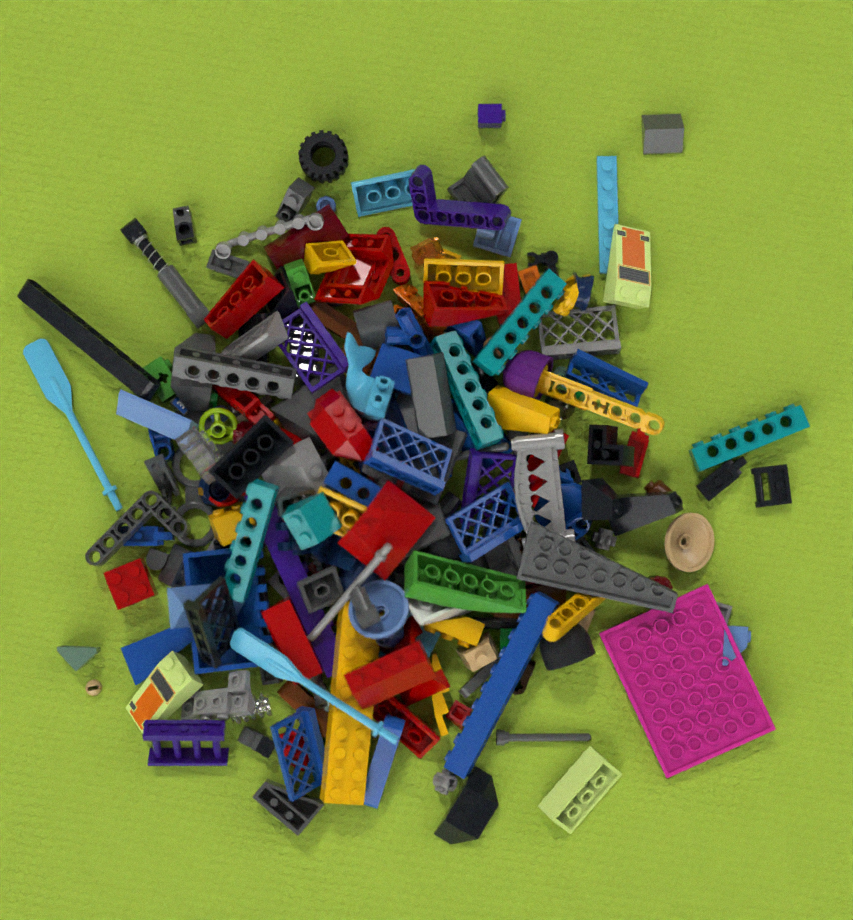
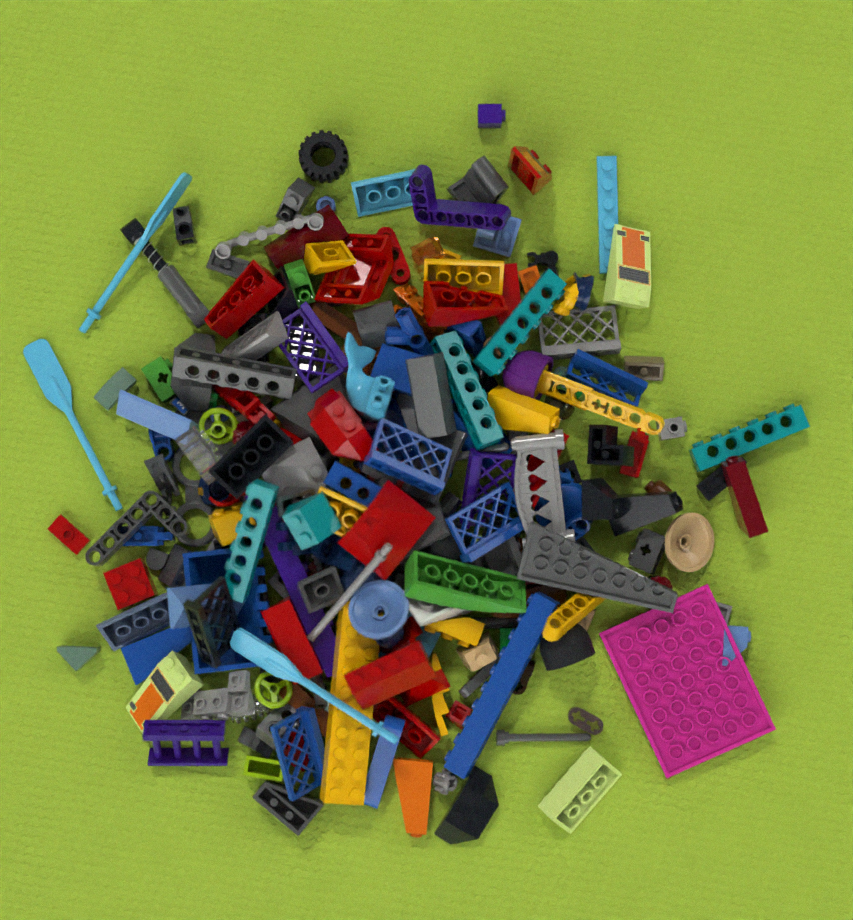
(68, 534): none -> red plate
(89, 340): black beam -> none
(94, 682): tan hinge -> none
(109, 393): none -> sand green slope
(136, 622): none -> sand blue slope
(155, 222): none -> medium azure piece
(263, 768): none -> lime brick
(272, 696): none -> lime piece
(272, 718): none -> flat silver brick
(365, 611): dark grey piece -> none
(414, 790): none -> orange slope
(528, 169): none -> red slope
(582, 724): none -> beam
(604, 539): light grey gear -> none
(644, 367): none -> dark tan slope
(646, 561): none -> dark grey brick
(662, 133): dark grey slope -> none
(672, 429): none -> light grey brick
(743, 497): none -> dark red slope
(777, 482): black plate -> none

